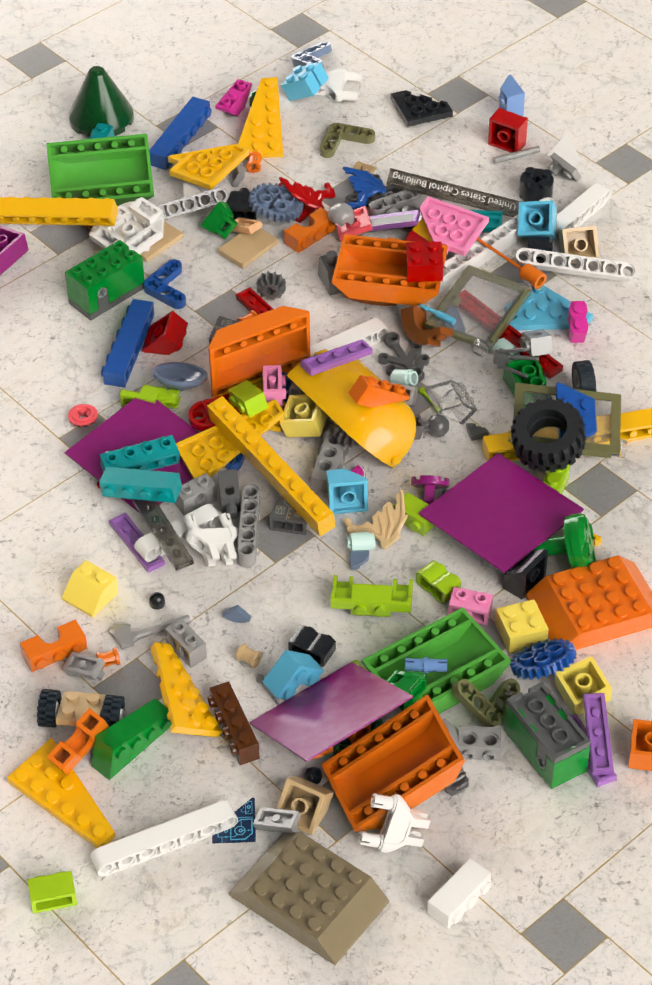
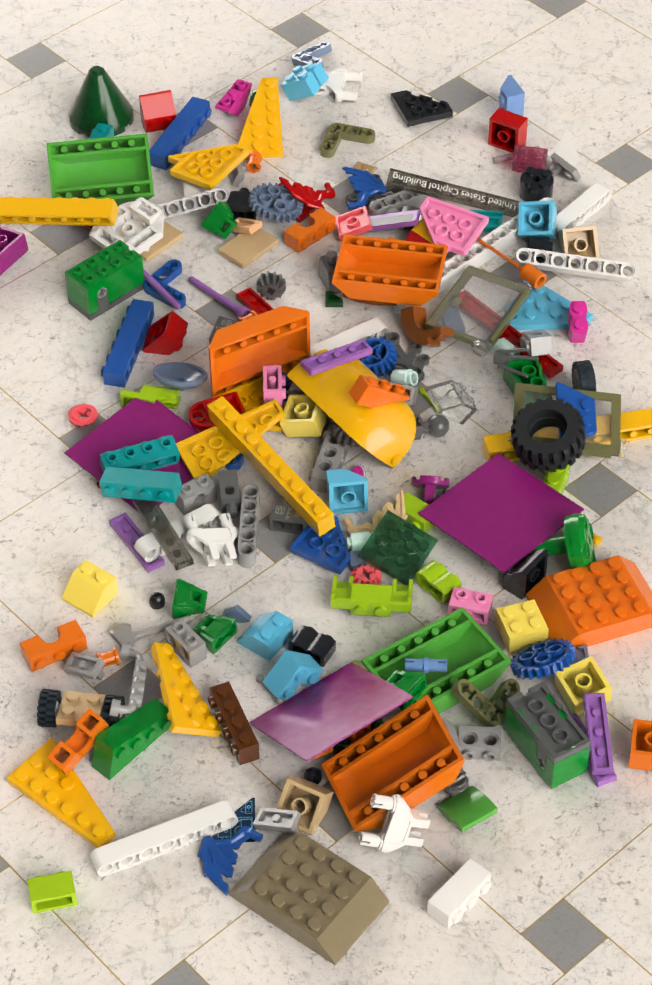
(137, 686): none -> light grey bar
(157, 110): none -> slope
(161, 290): none -> medium lavender piece
(186, 599): none -> green piece
(216, 631): none -> green piece
(219, 856): none -> blue animal
(240, 311): none -> medium lavender piece
(247, 398): lime brick -> none
(248, 655): tan bush -> none
(267, 634): none -> medium azure slope
(324, 550): none -> blue plate
(332, 300): none -> dark green tile
(341, 214): light grey hair -> none
(374, 575): none -> coral gear
(376, 361): none -> blue gear
(397, 548): none -> clear green plate
(424, 261): red brick -> none
(439, 314): medium azure piece -> none
(467, 808): none -> bright green slope
(476, 432): dark grey tile -> none
(529, 157): none -> clear pink brick
(582, 653): none -> sand blue tile

